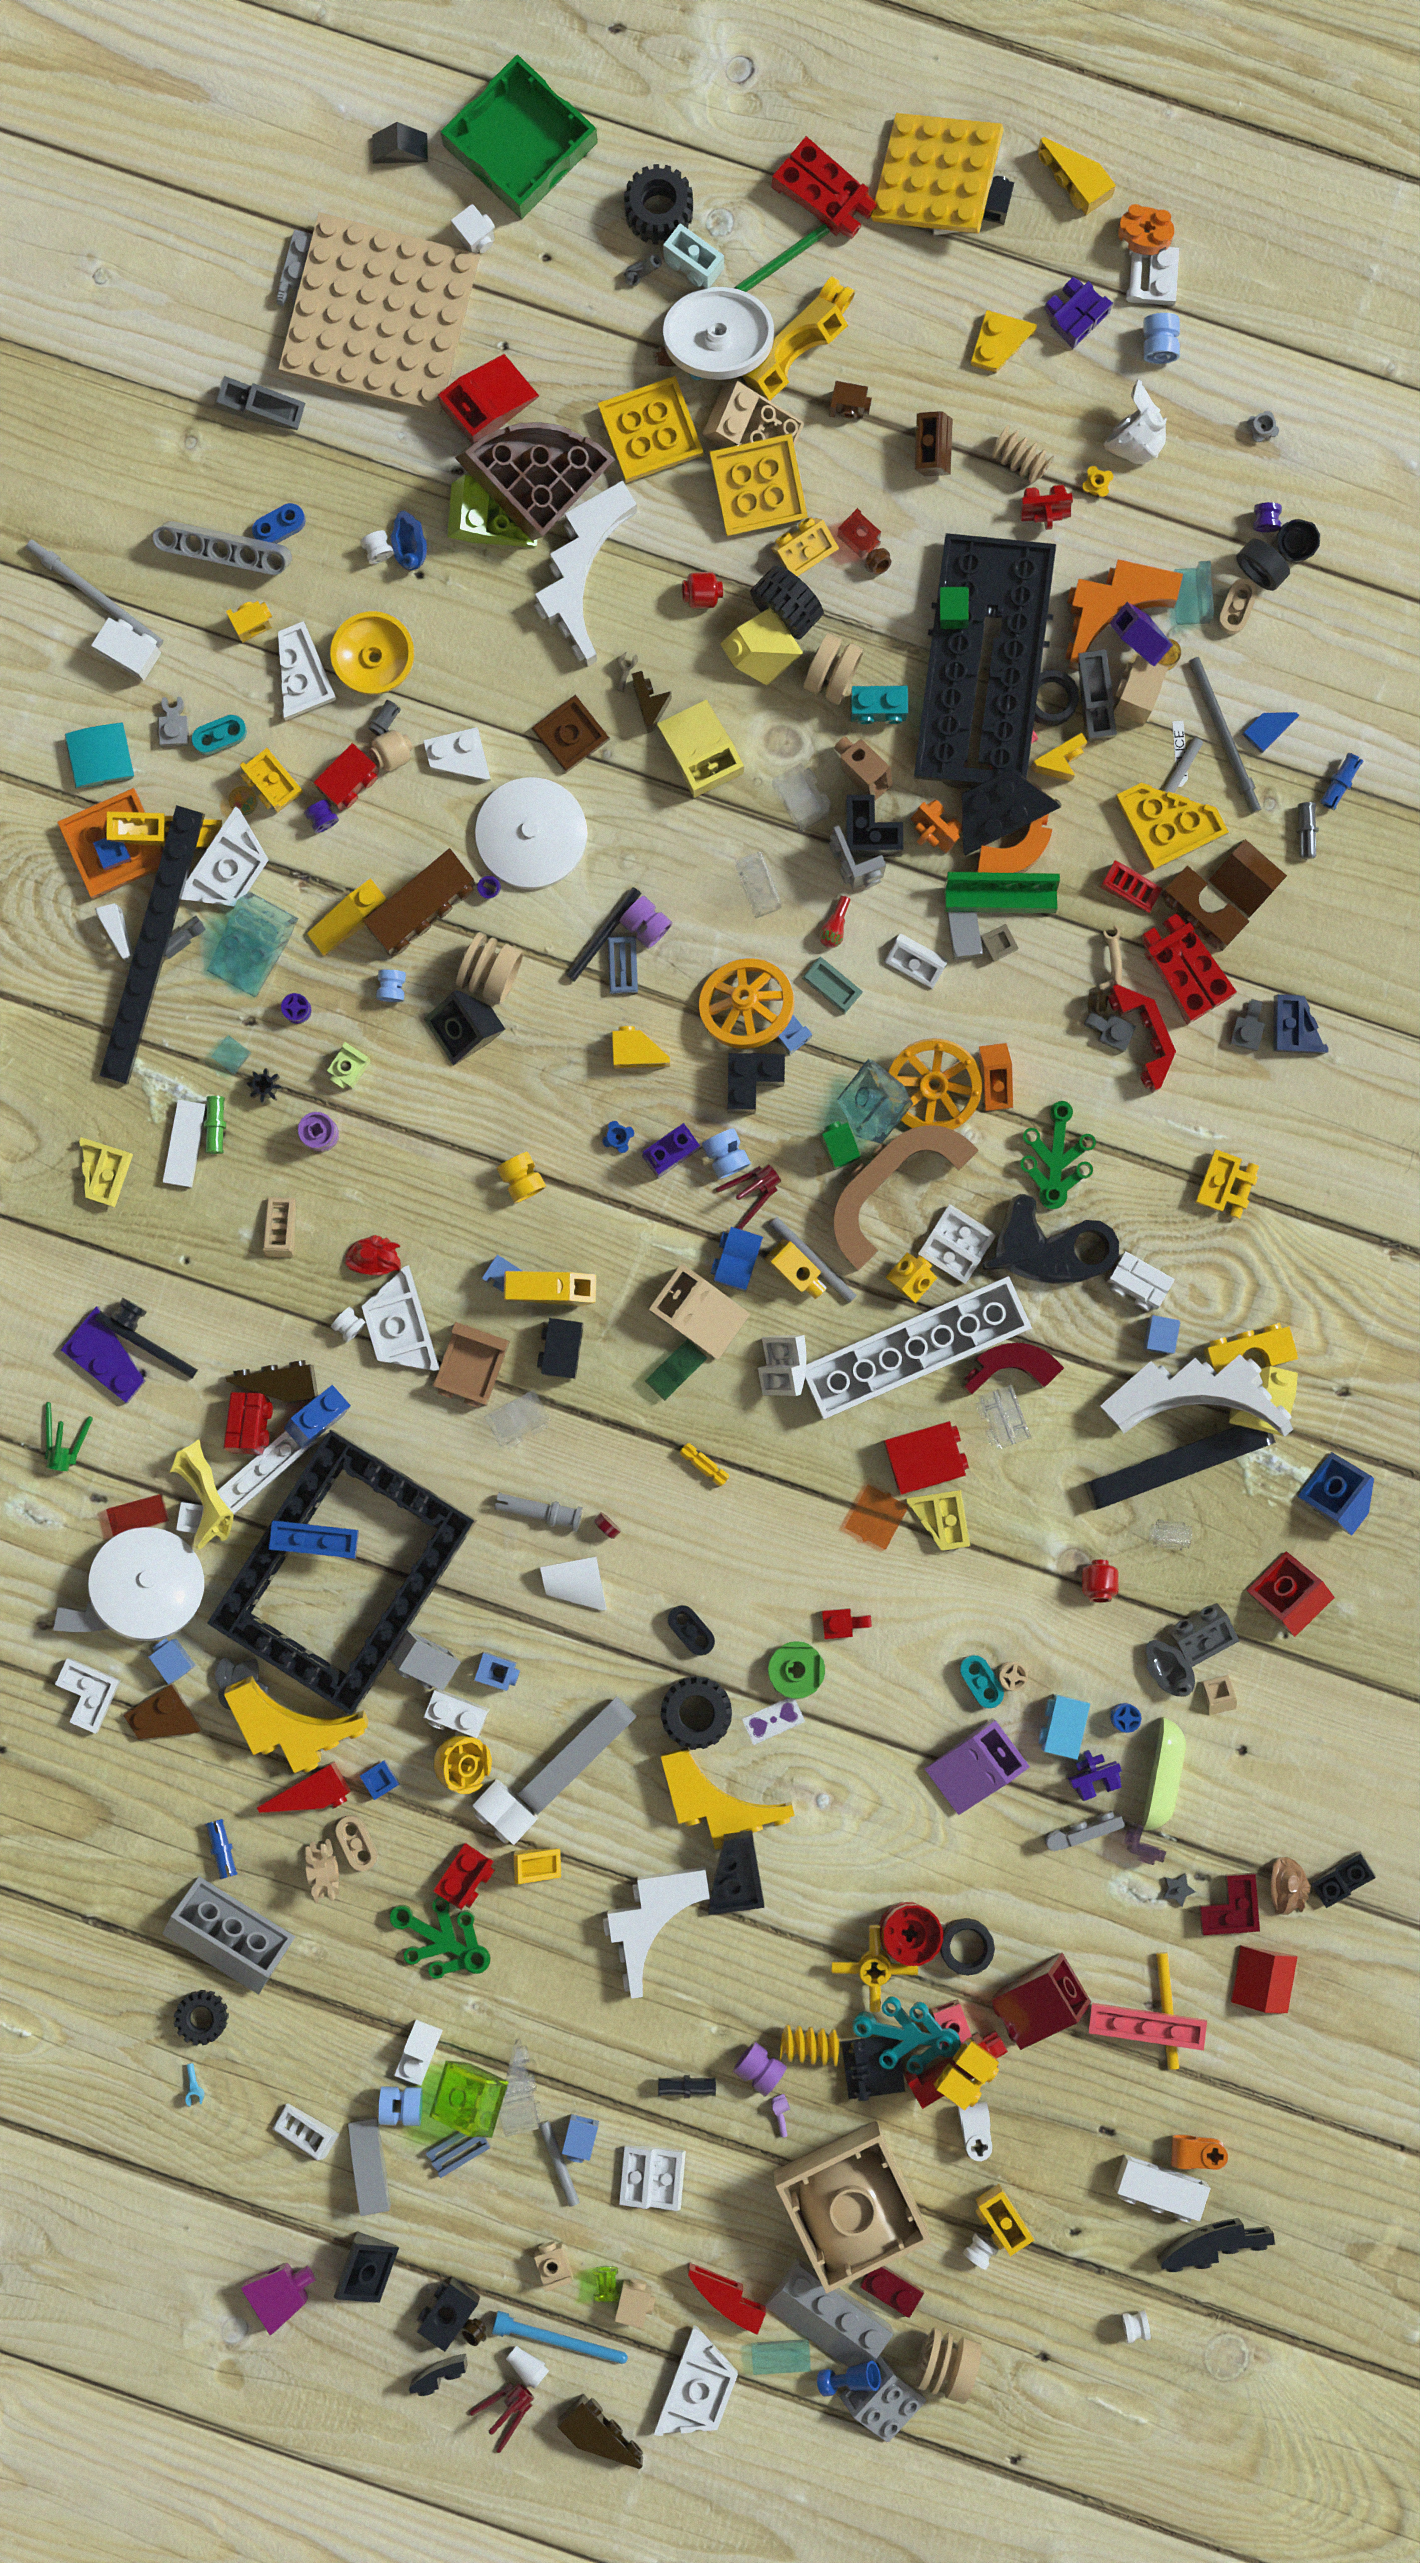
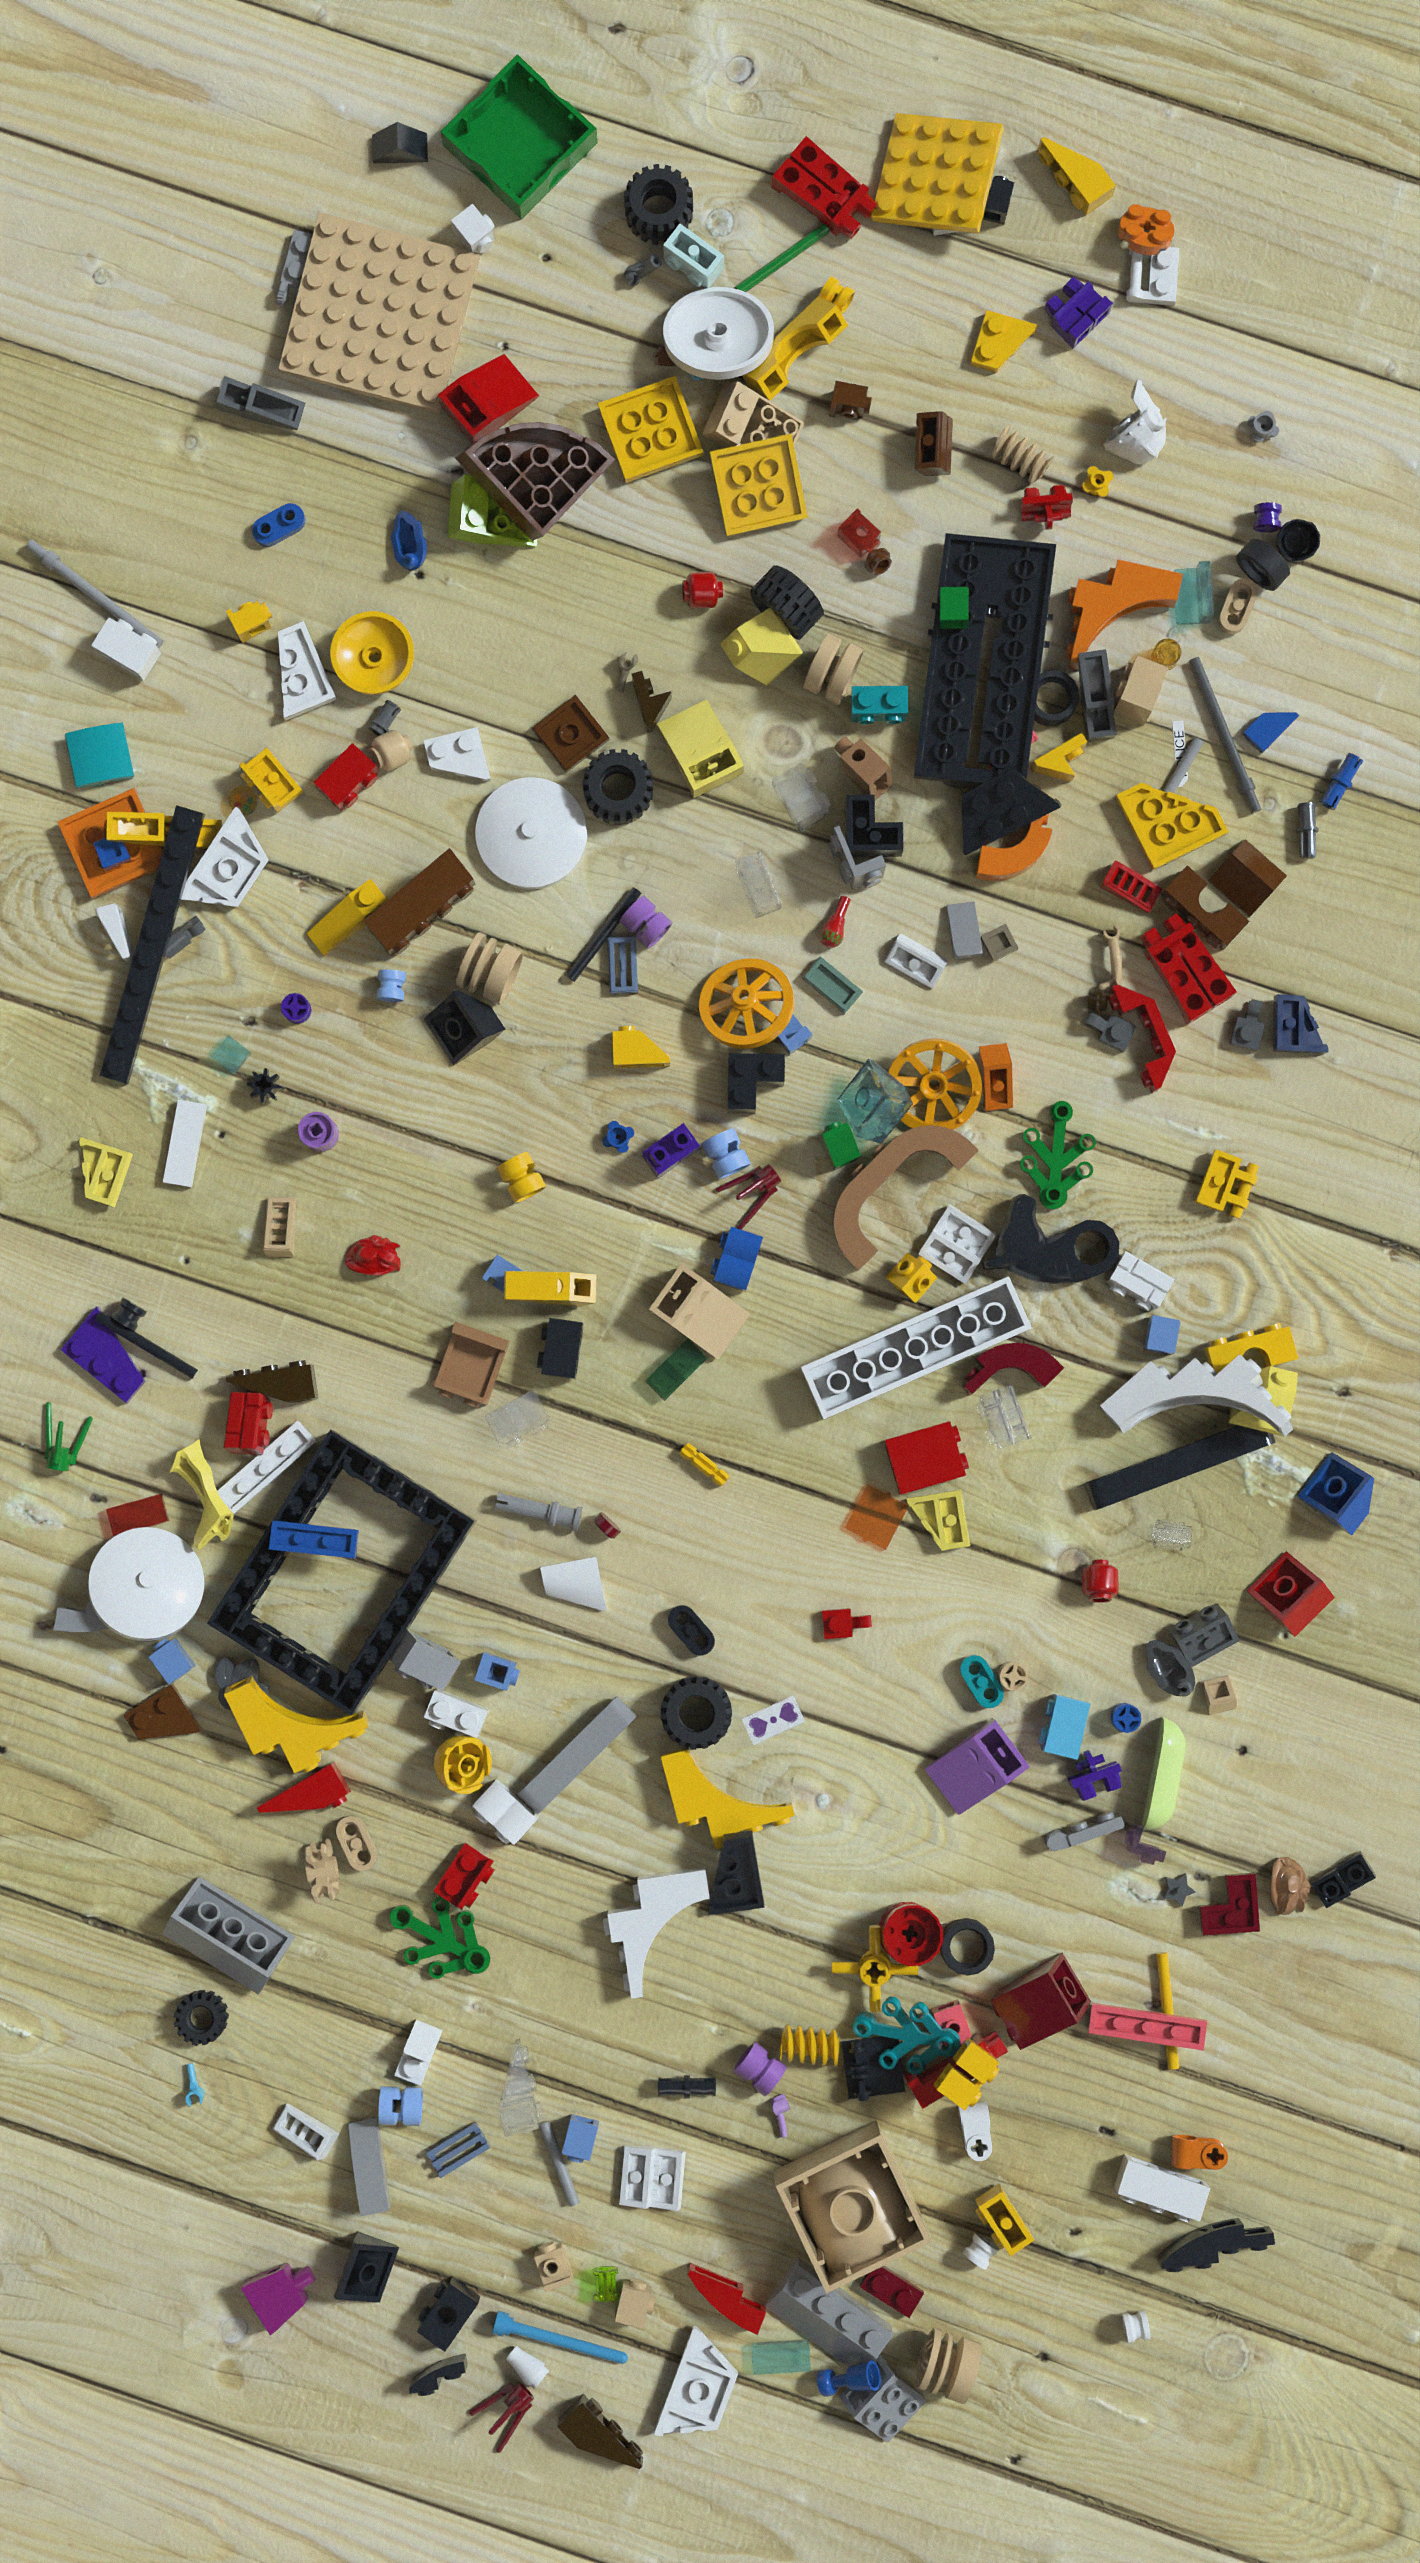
(95, 1691): white plate -> none
(173, 728): light grey plate -> none
(189, 1517): white plate -> none
(209, 550): light grey beam -> none
(215, 1124): bright green pin -> none
(219, 732): teal plate -> none
(221, 1849): blue pin -> none
(251, 943): clear light blue slope -> none
(317, 1417): blue brick -> none
(321, 816): dark purple wheel -> none
(348, 1324): white wheel -> none
(358, 1061): yellowish green brick -> none
(376, 547): white wheel -> none
(379, 1780): blue plate -> none
(399, 1324): white wing -> none
(468, 2099): clear neon green brick -> none
(473, 2332): dark brown plate -> none
(486, 892): dark purple hinge -> none
(536, 1865): yellow slope -> none
(591, 526): white arch -> none
(618, 764): none -> black tyre
(785, 1365): white slope -> none
(787, 1259): yellow torso -> none
(805, 546): yellow bracket -> none
(807, 1658): bright green plate -> none
(826, 1272): light grey bar -> none
(933, 828): orange hips -> none
(1001, 892): green fence -> none
(1141, 633): dark purple slope -> none
(1161, 335): light blue wheel -> none
(1264, 1980): red slope -> none

